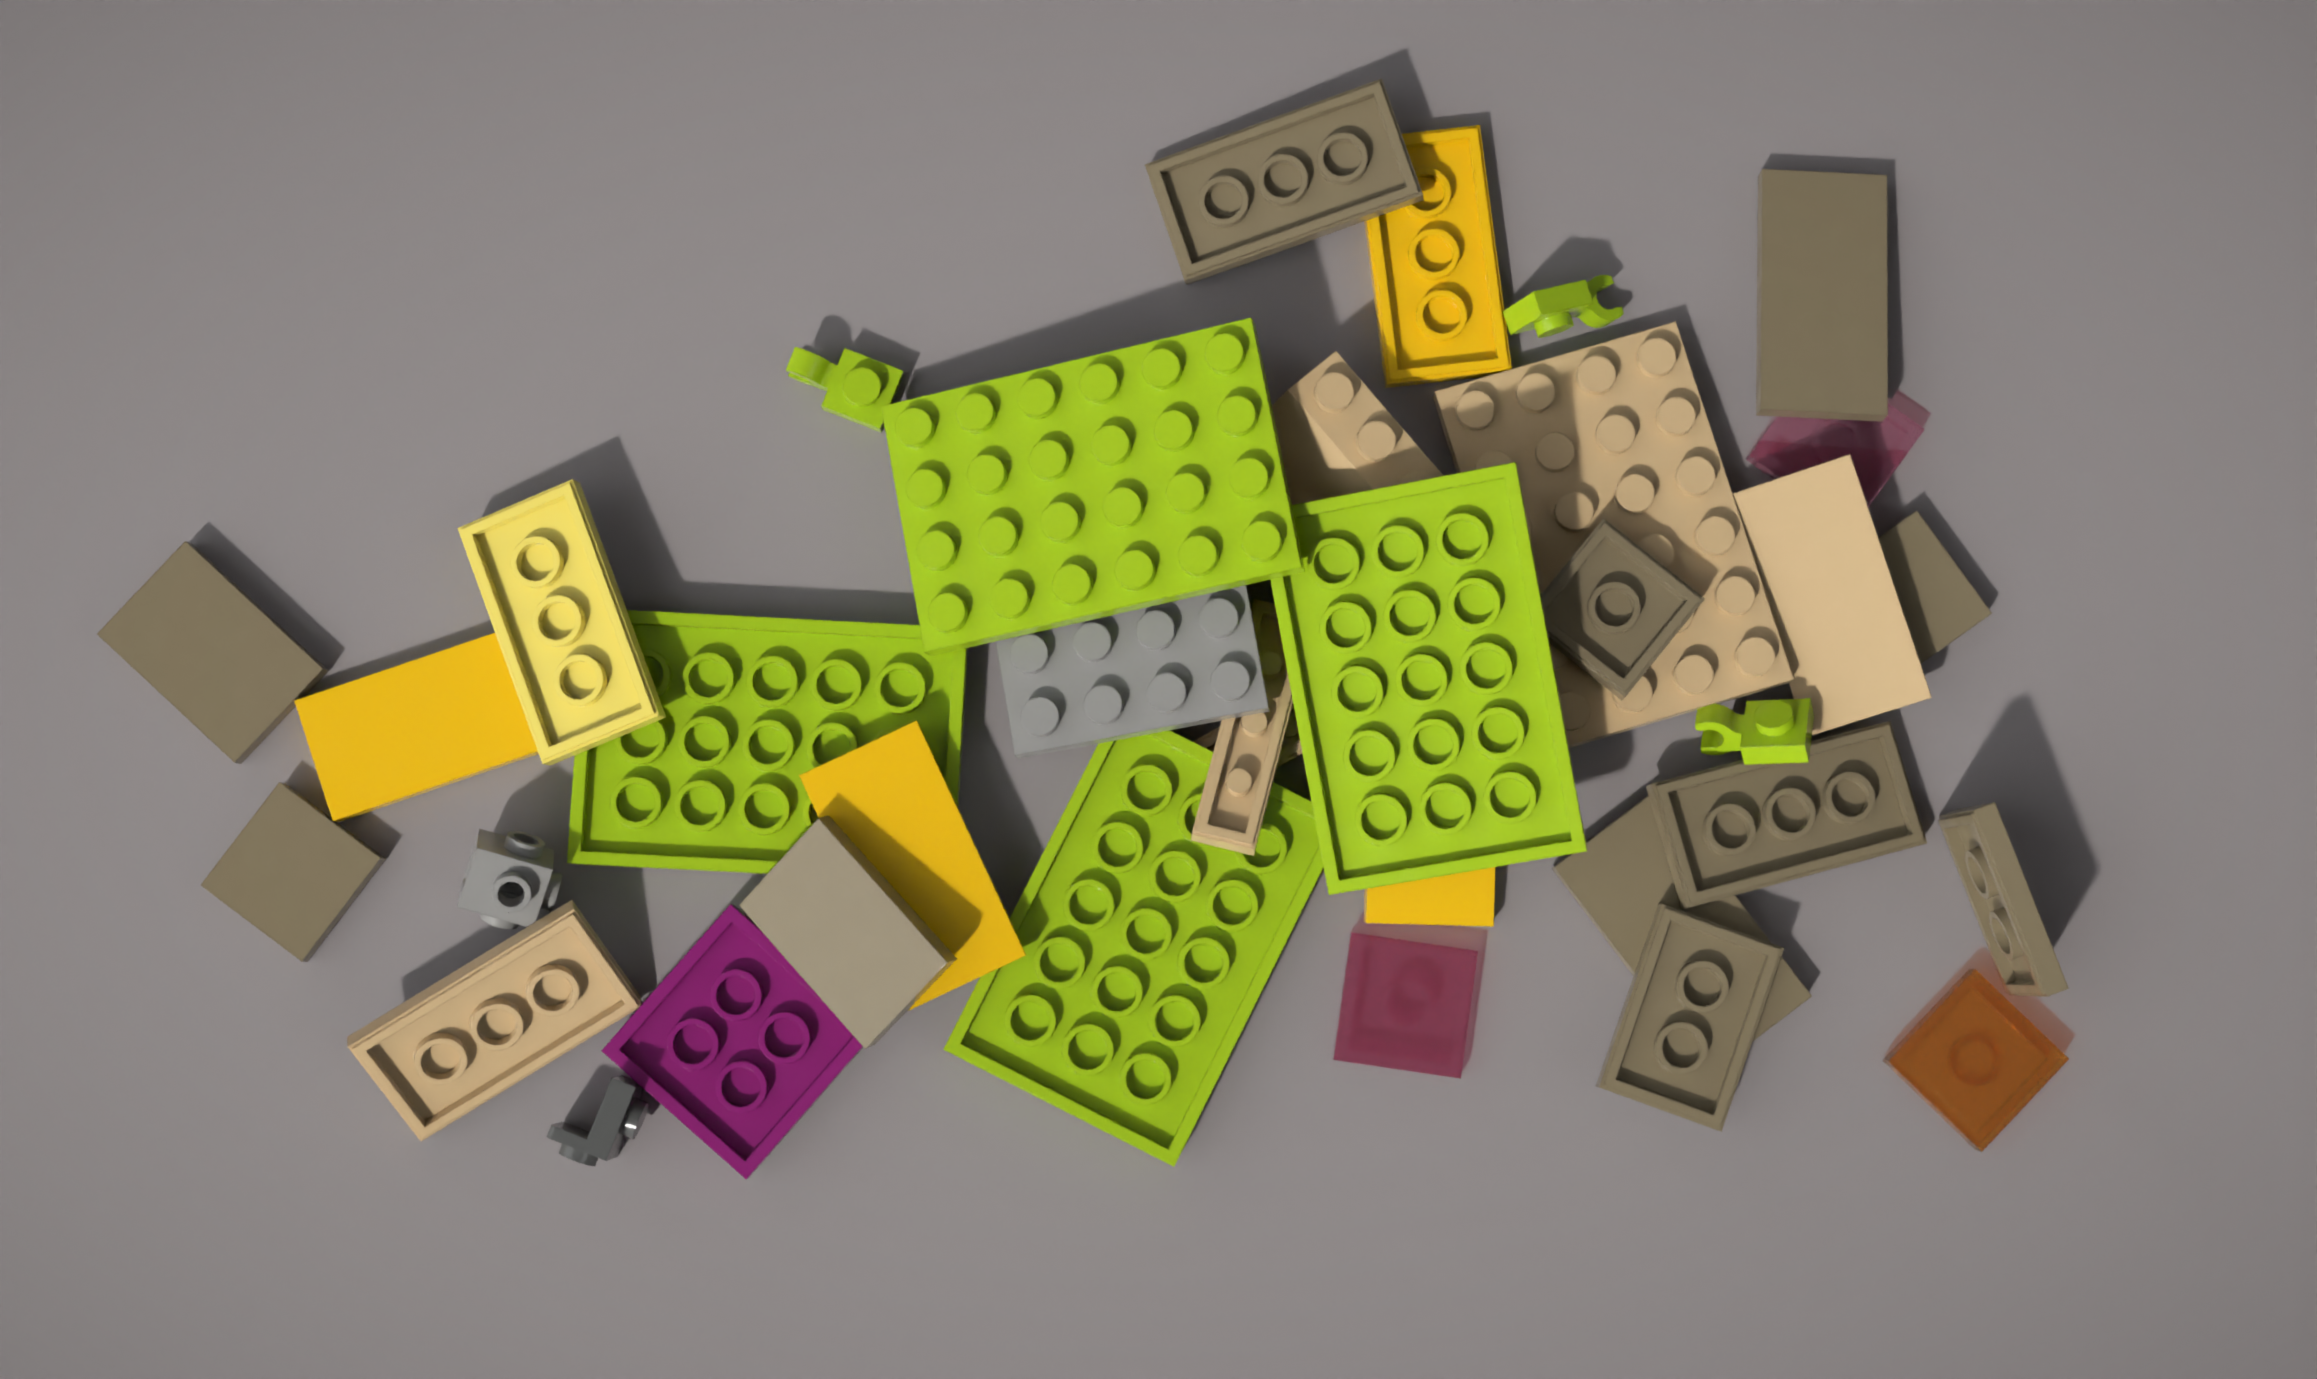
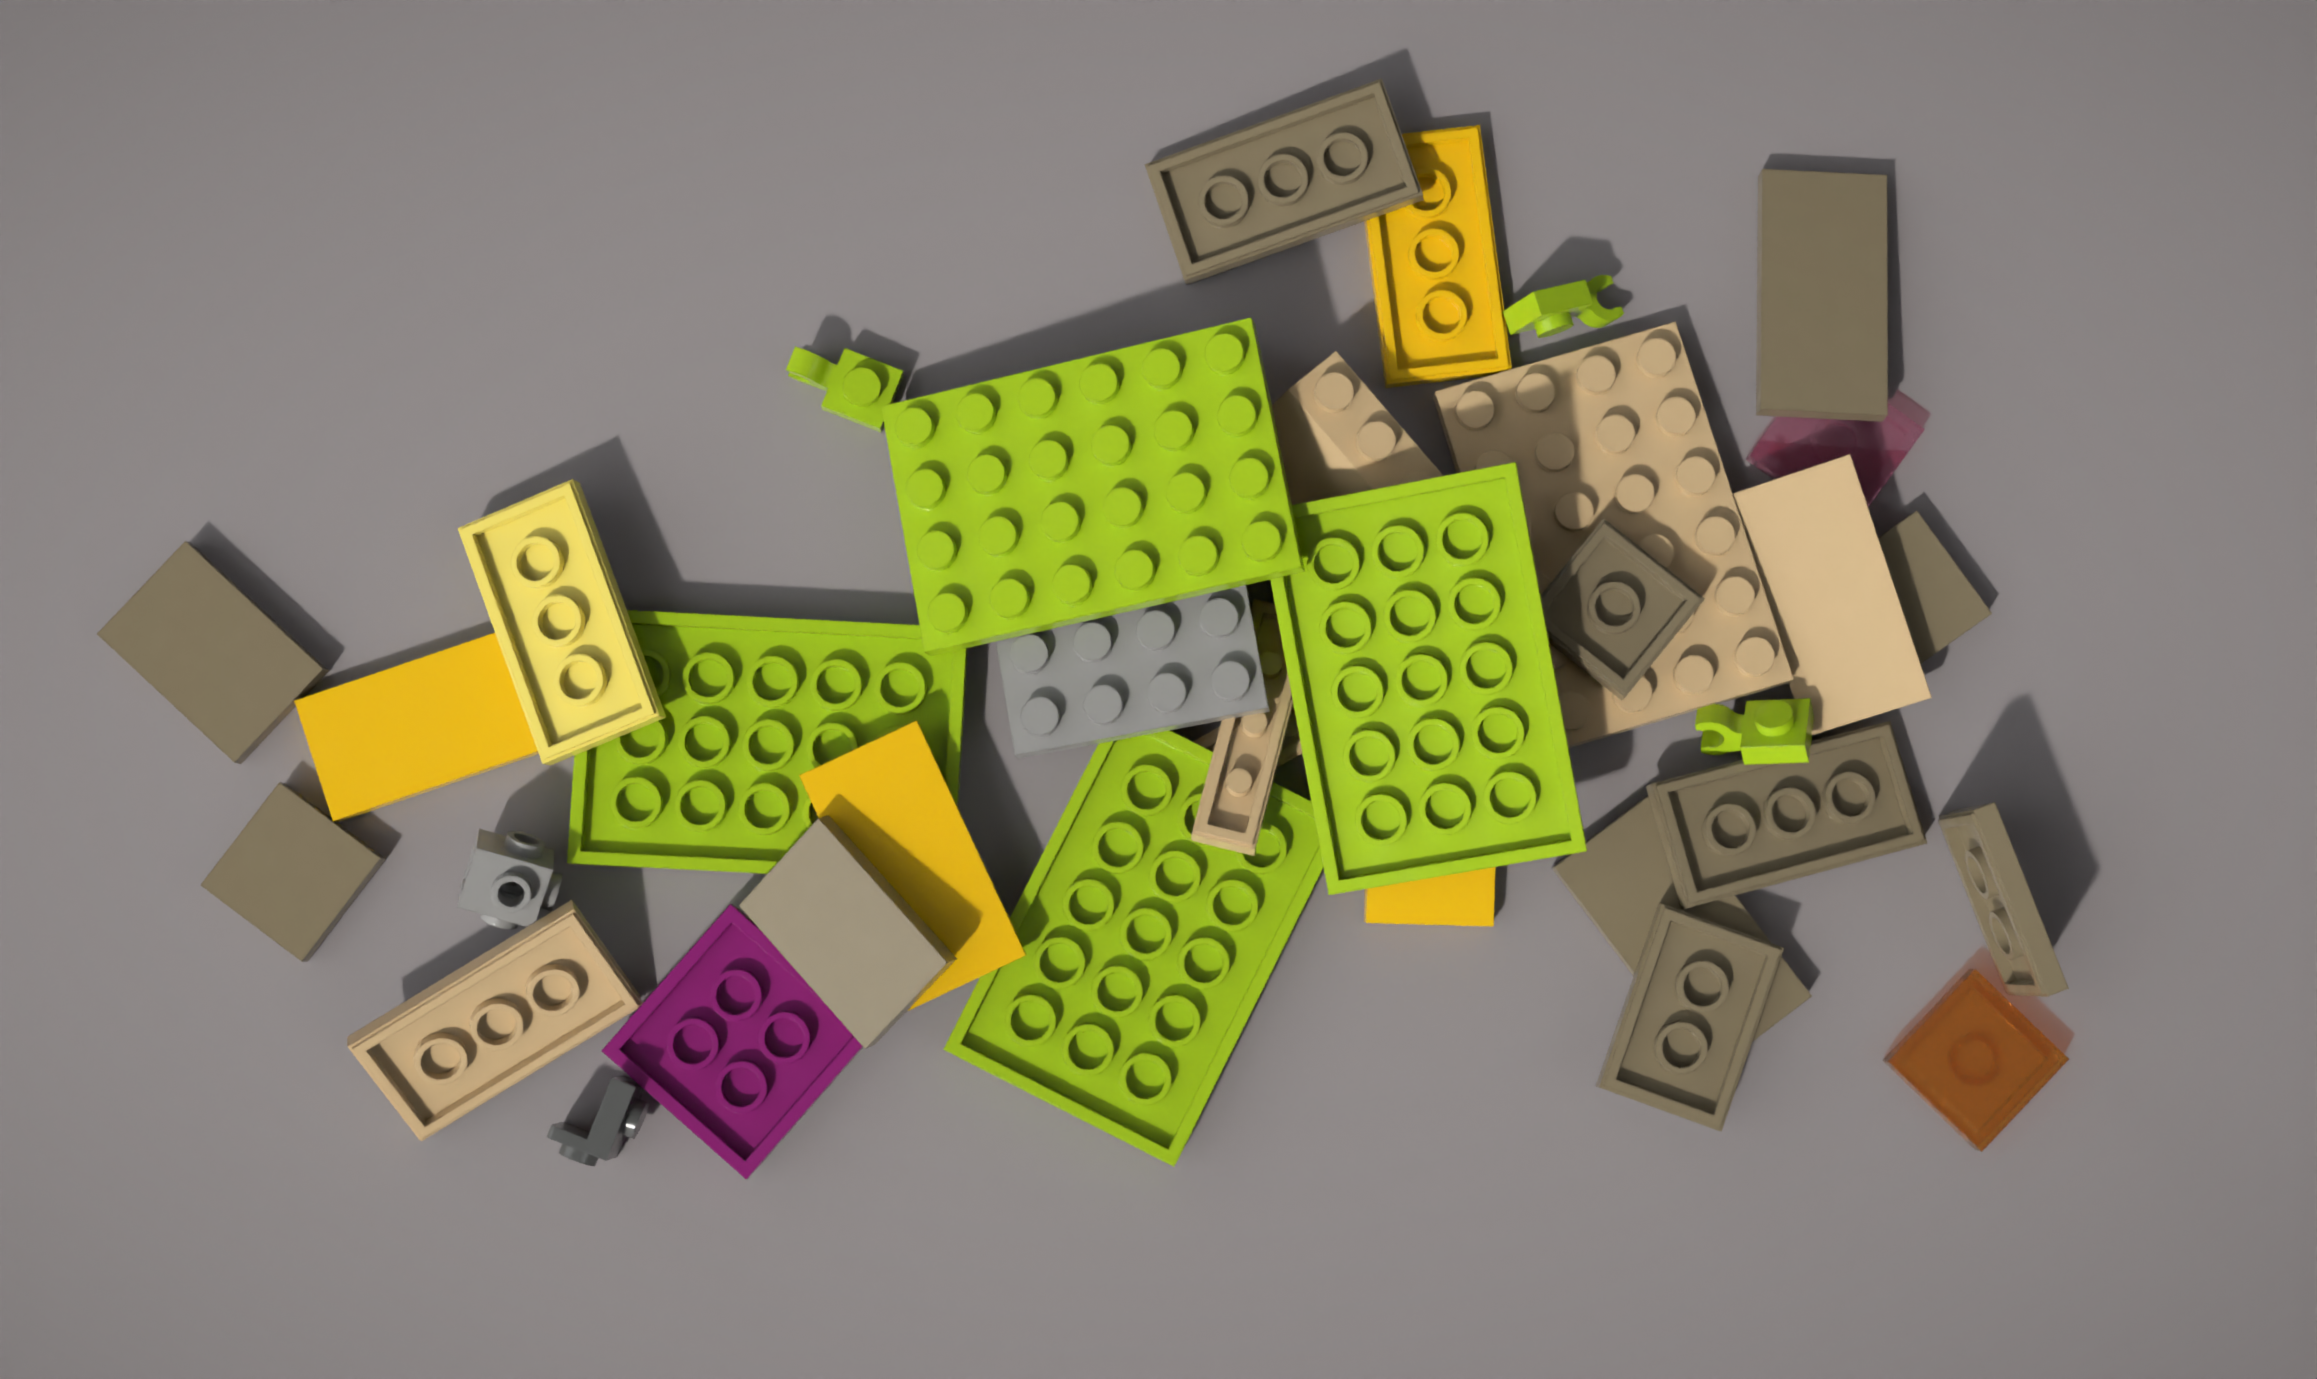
(1405, 1005): clear pink tile -> none

